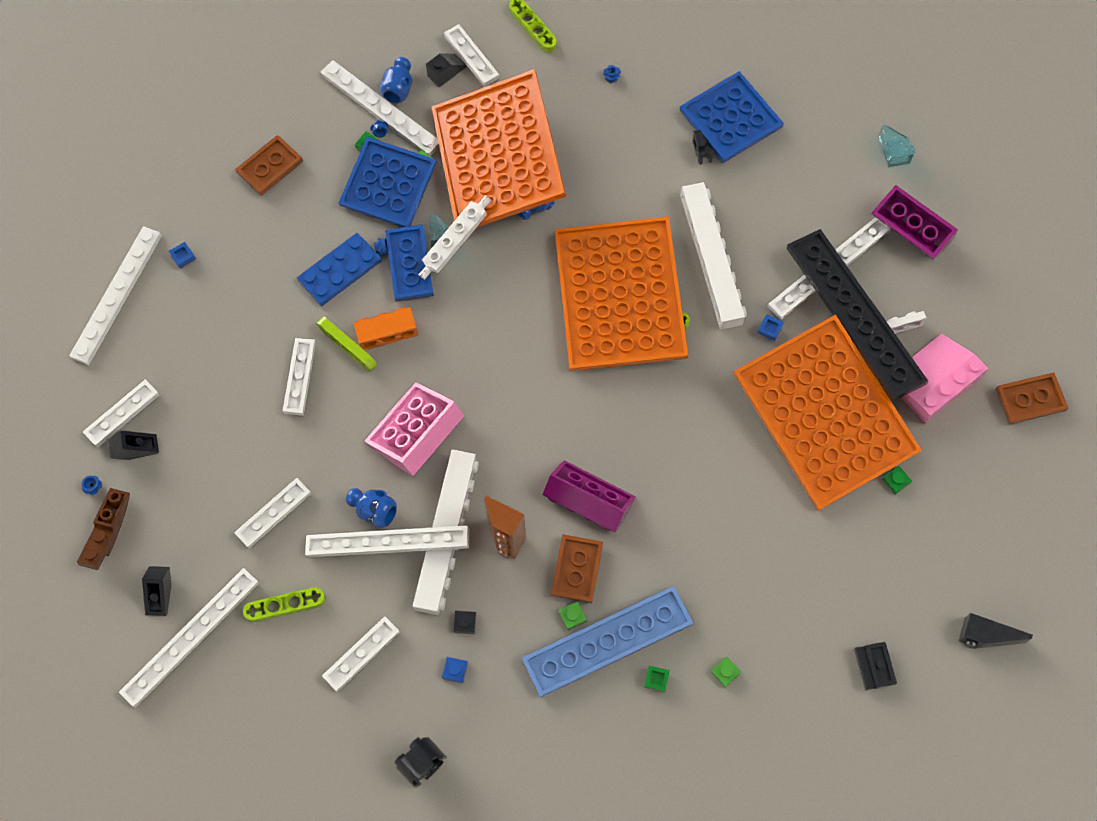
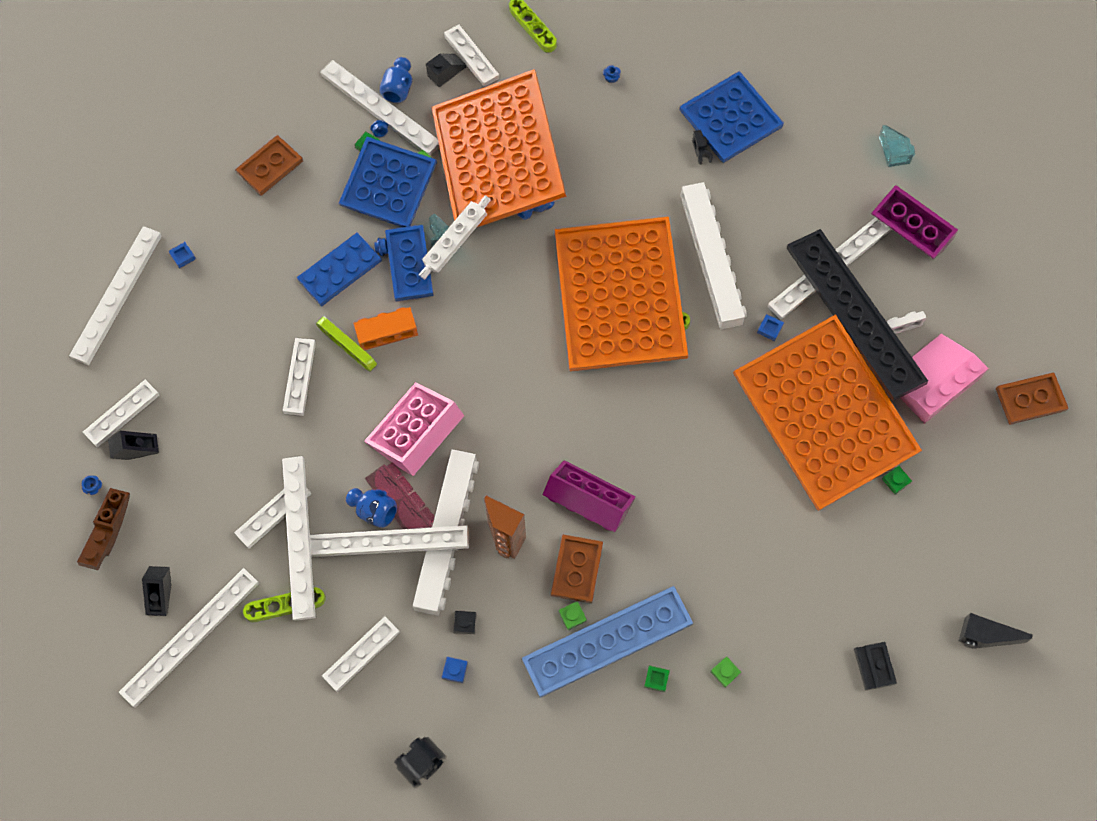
(298, 538): none -> white plate
(408, 507): none -> clear pink windscreen

